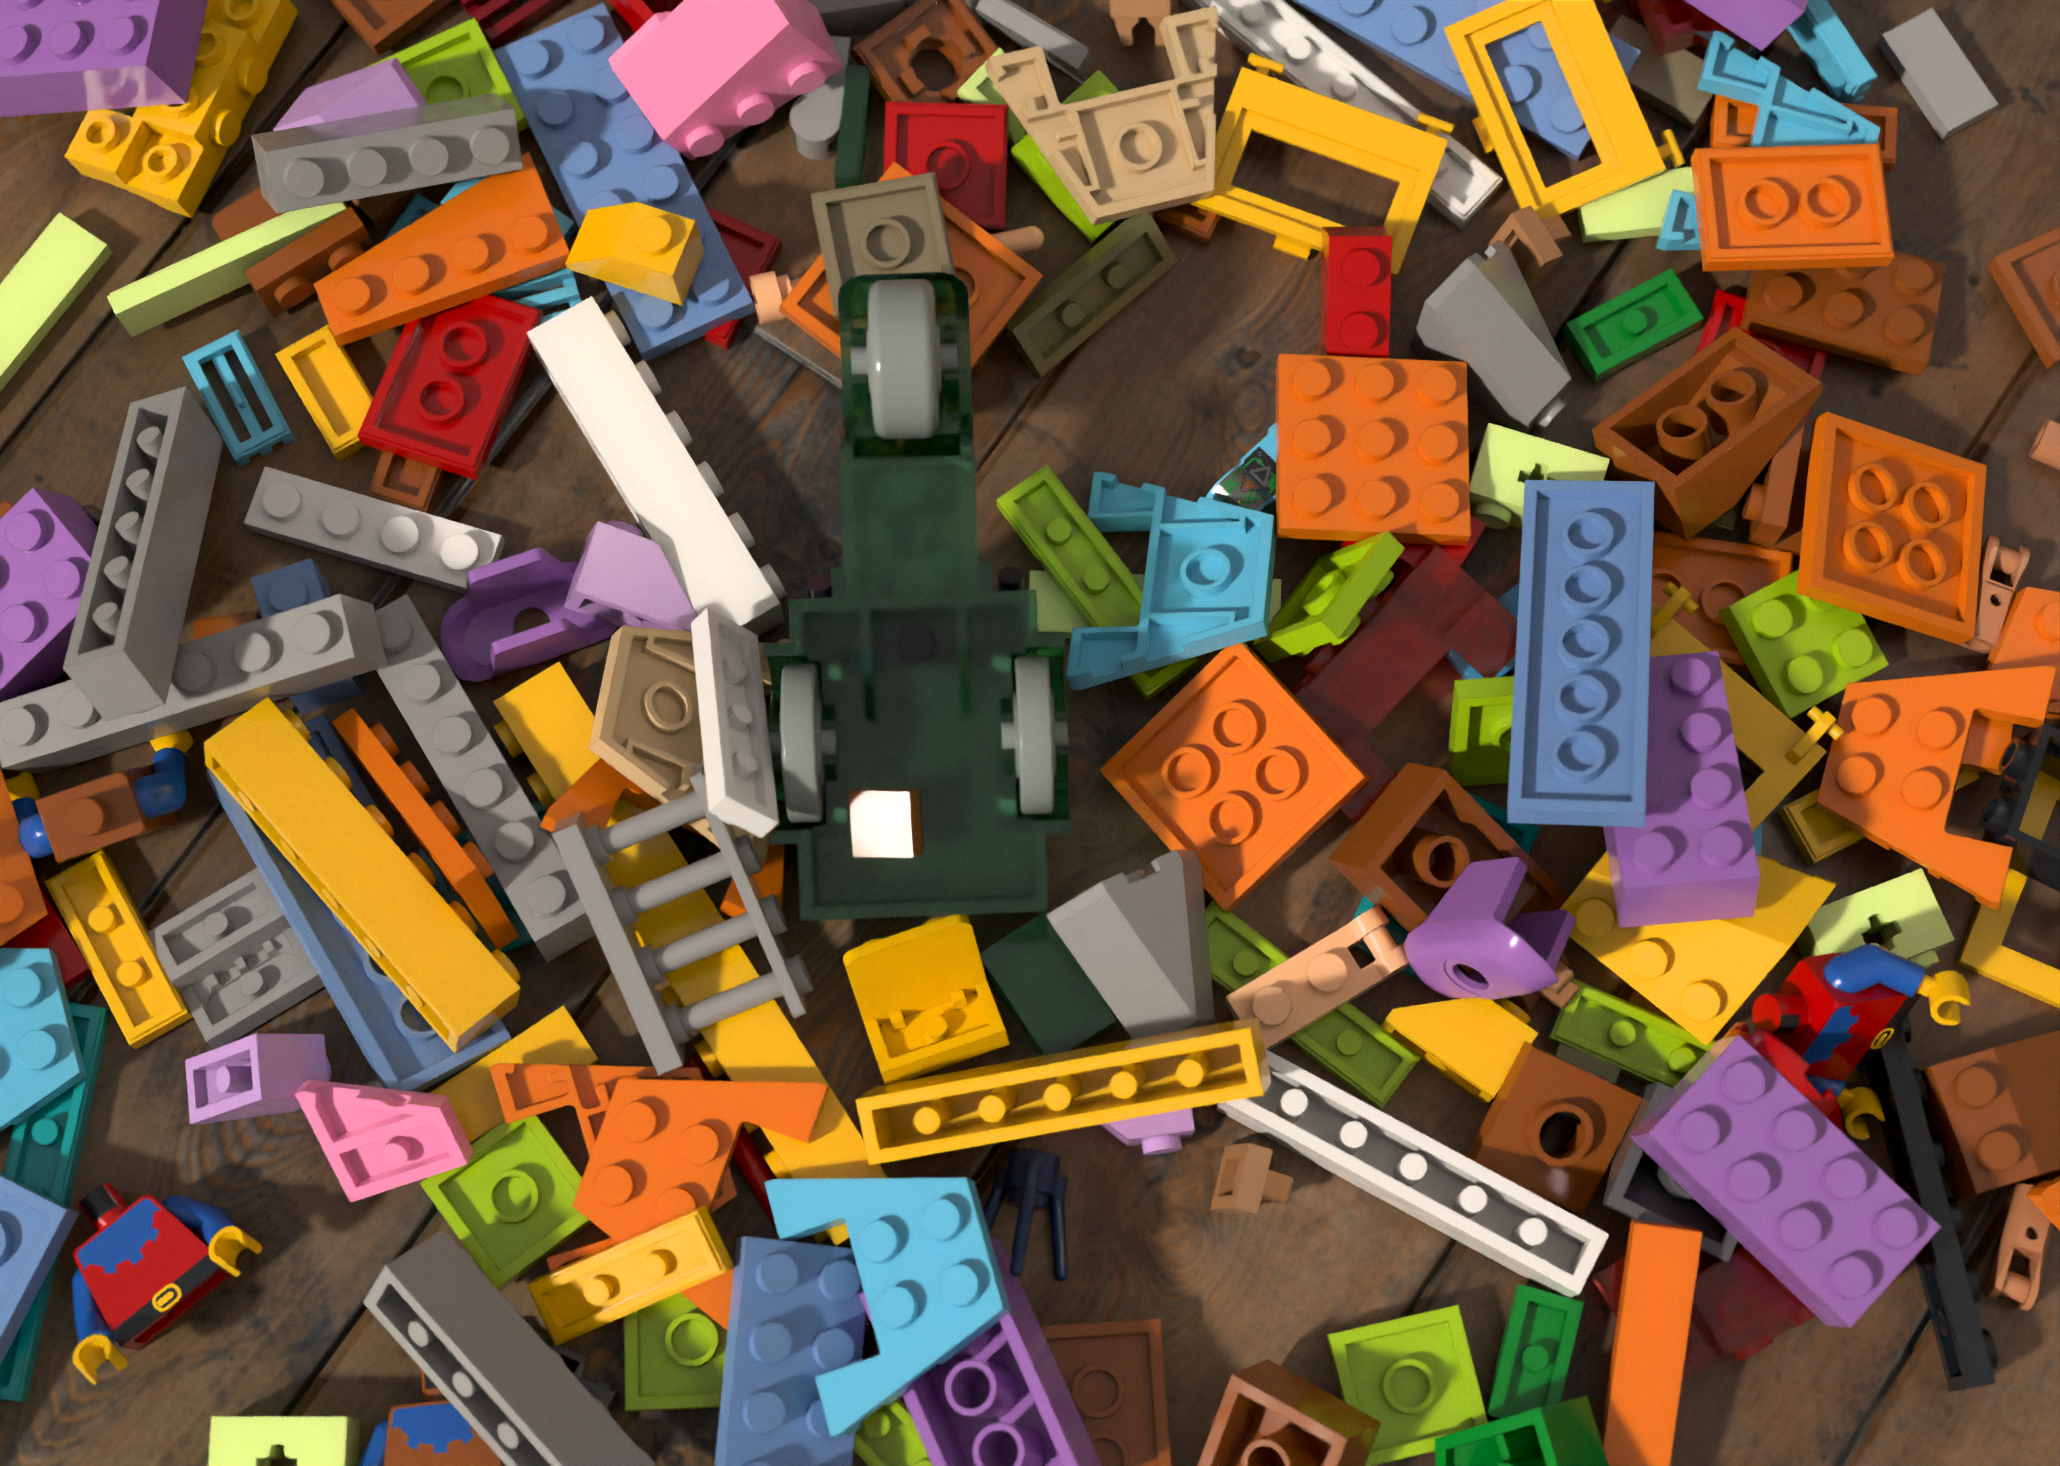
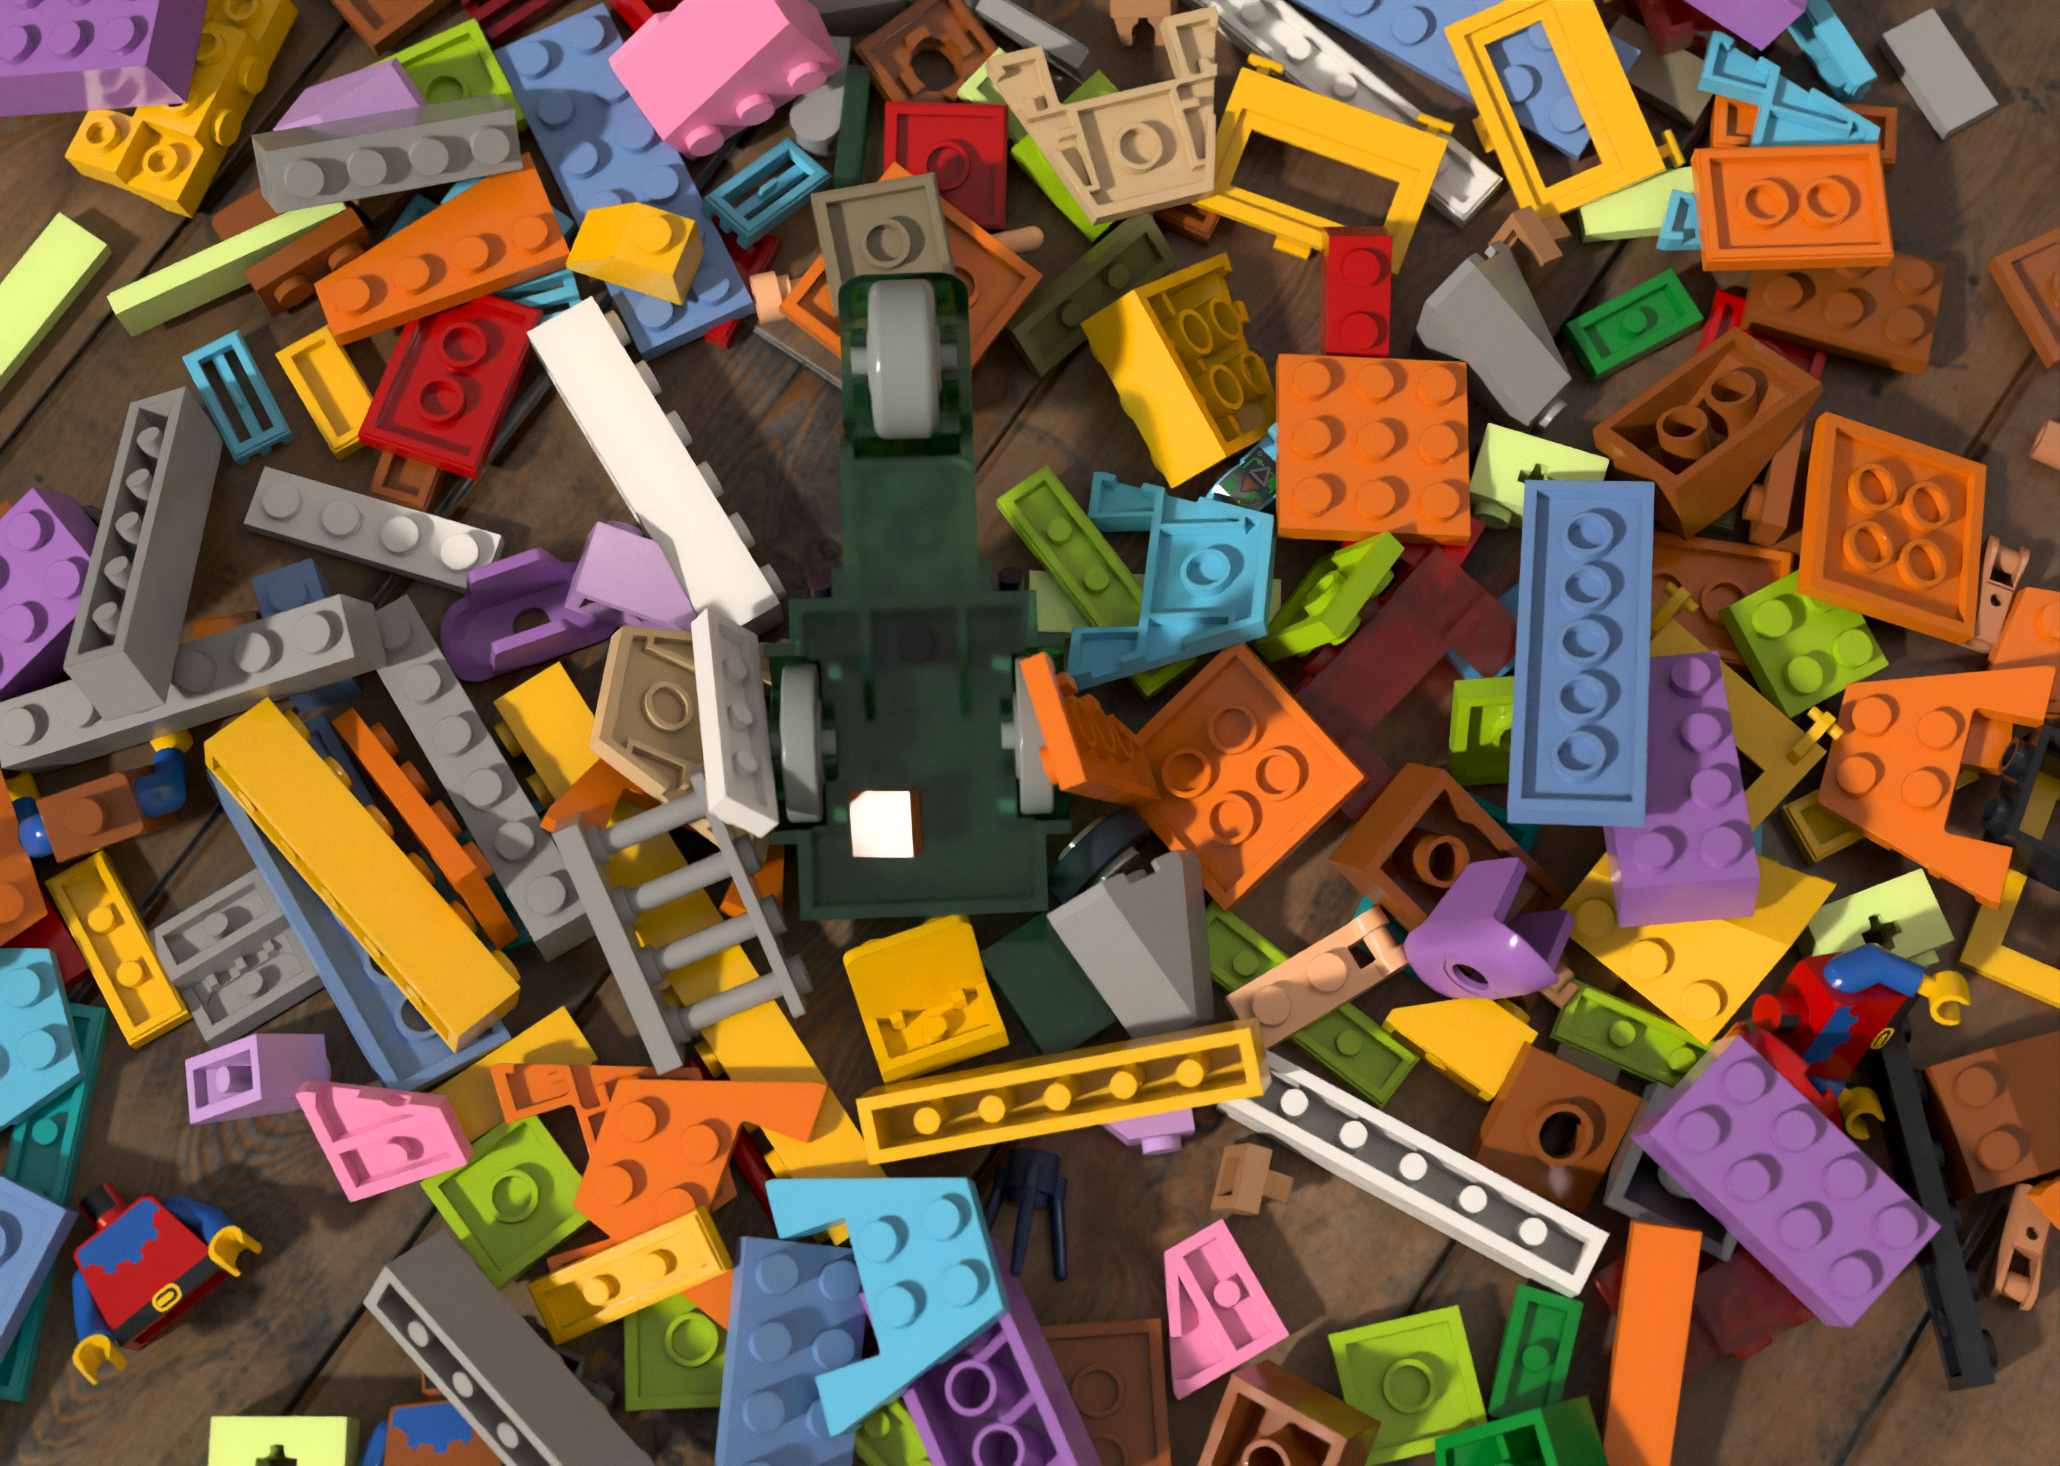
(736, 218): none -> medium azure tile
(1083, 746): none -> orange wing
(1099, 853): none -> black wheel
(1185, 369): none -> yellow wedge
(1214, 1310): none -> bright pink wing

